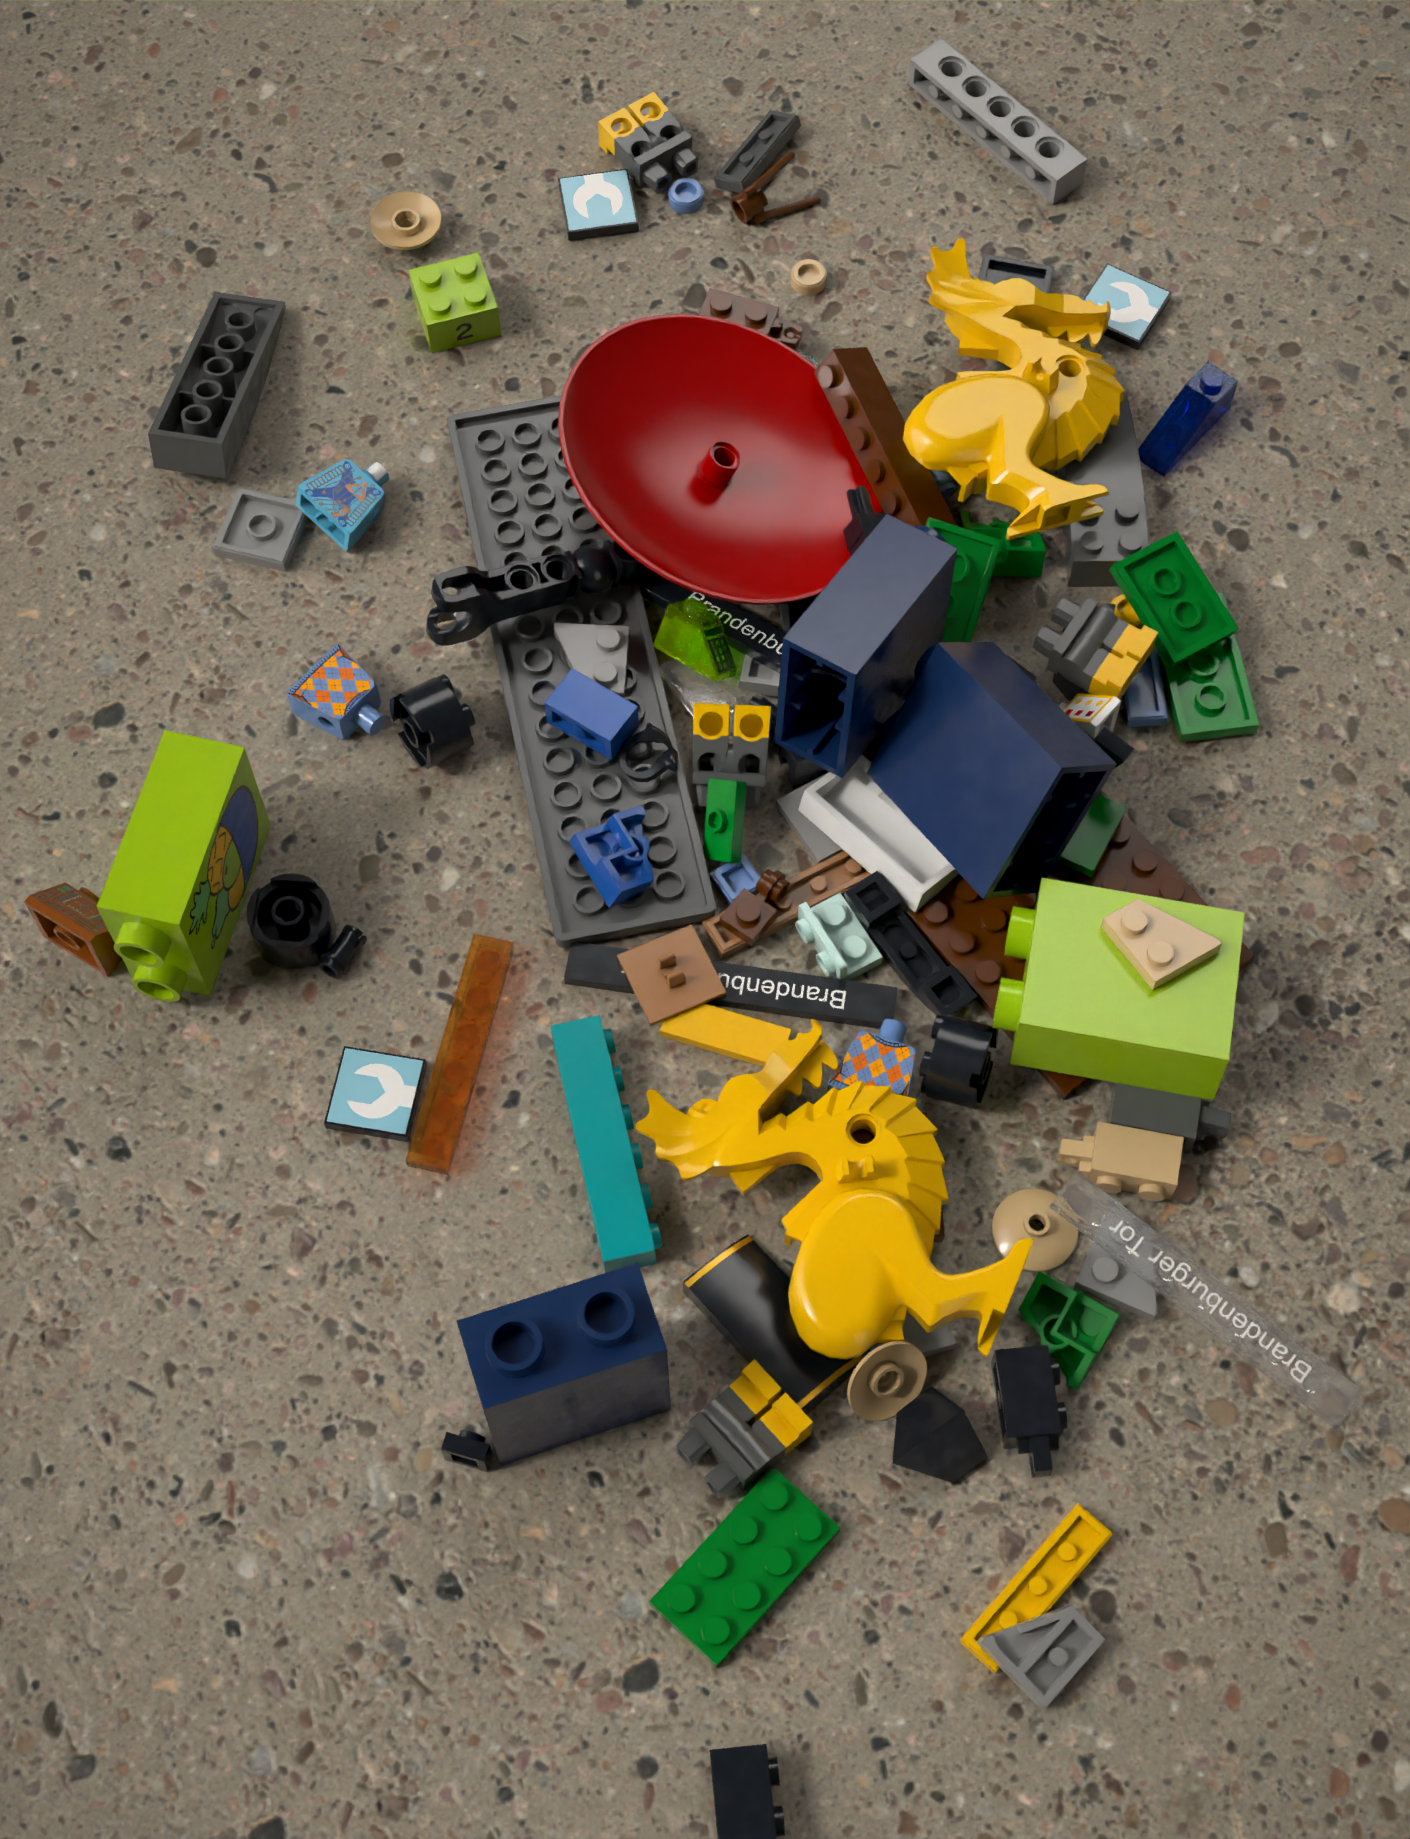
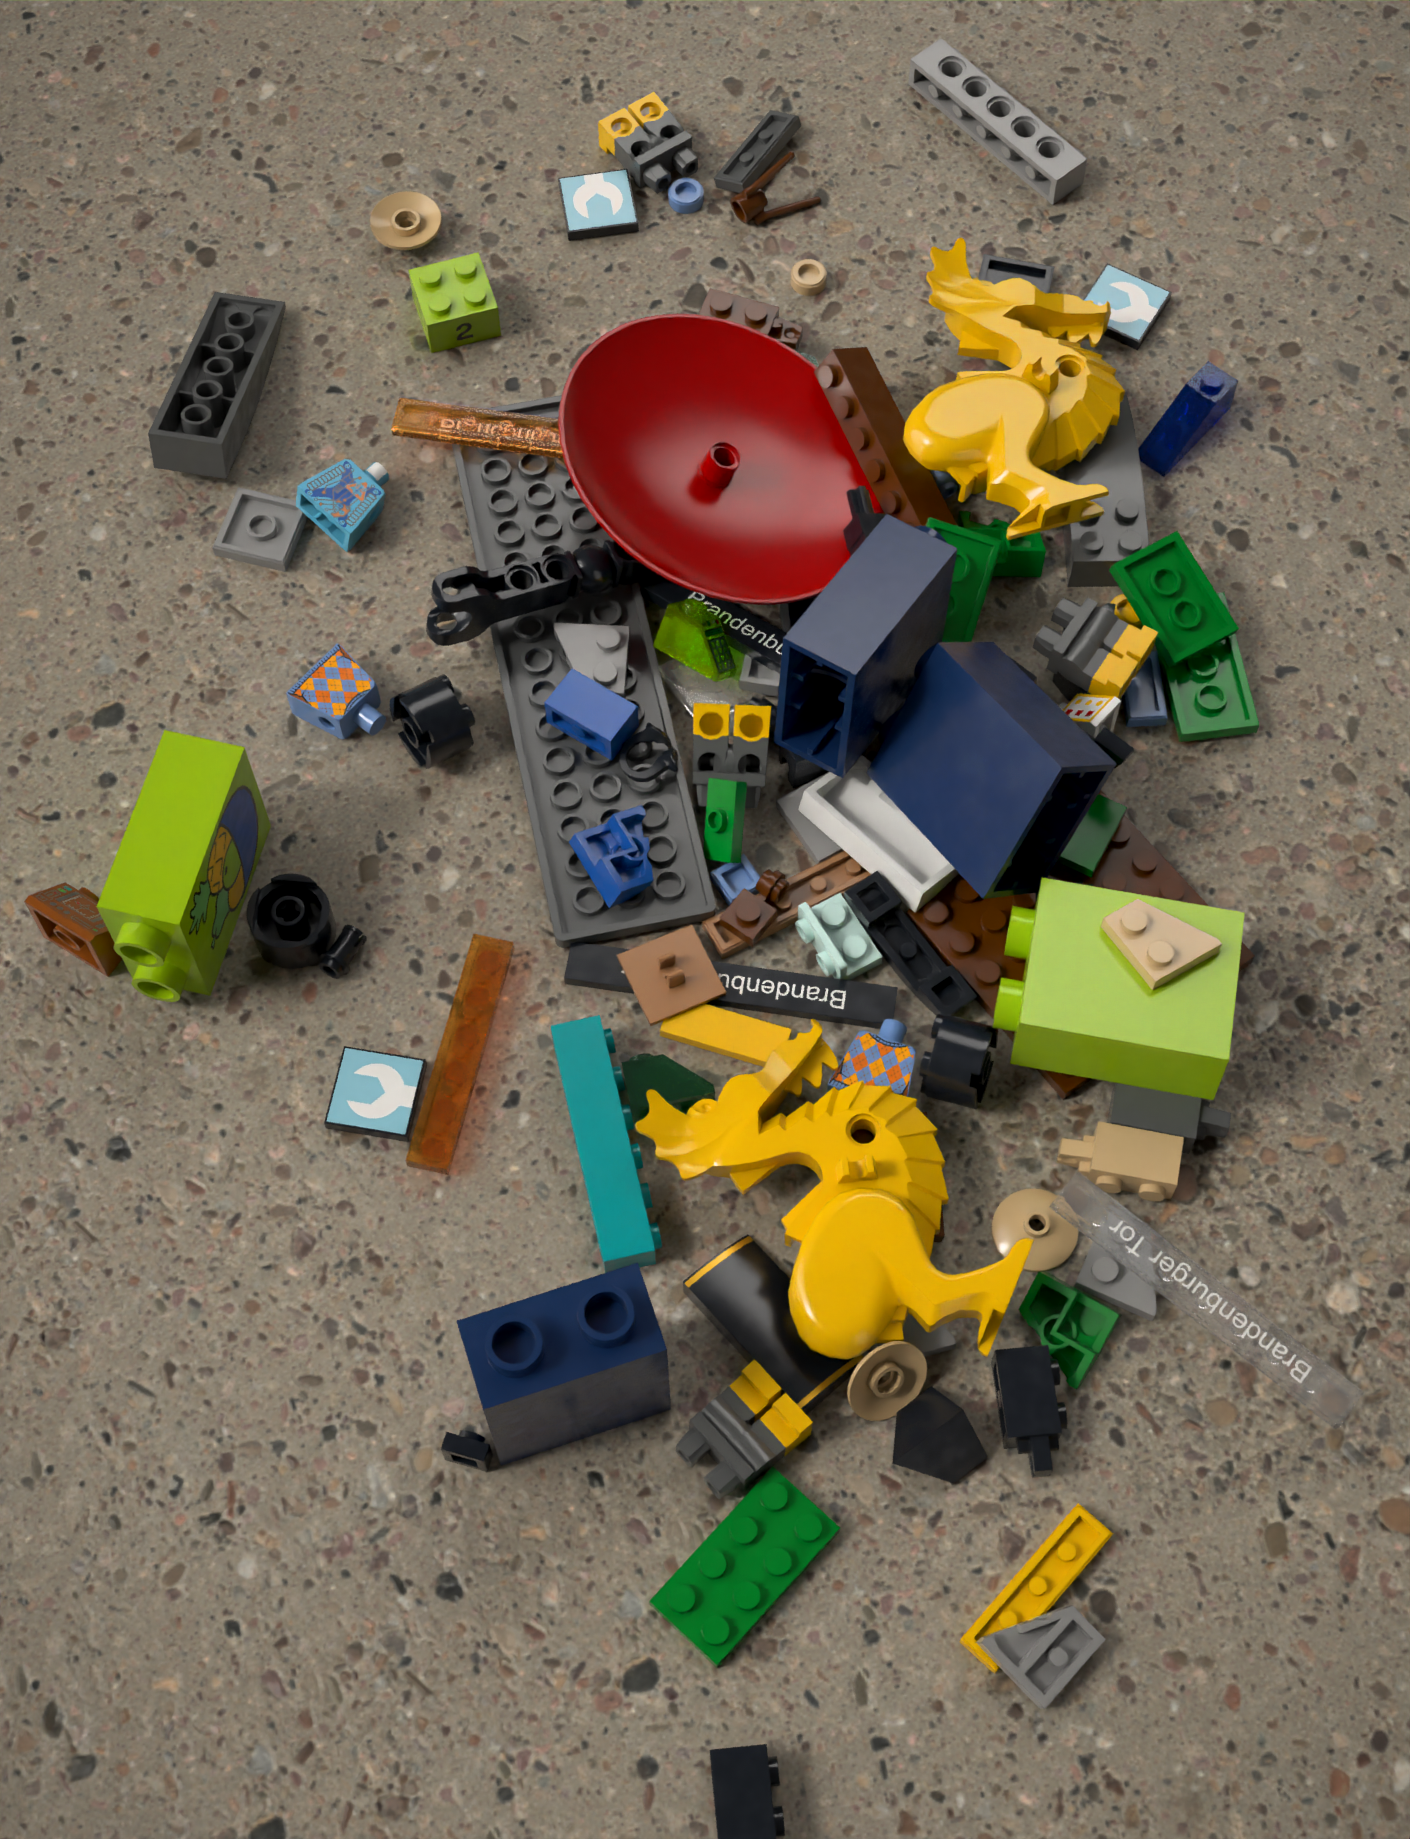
(477, 427): none -> clear orange tile
(670, 1079): none -> clear green slope

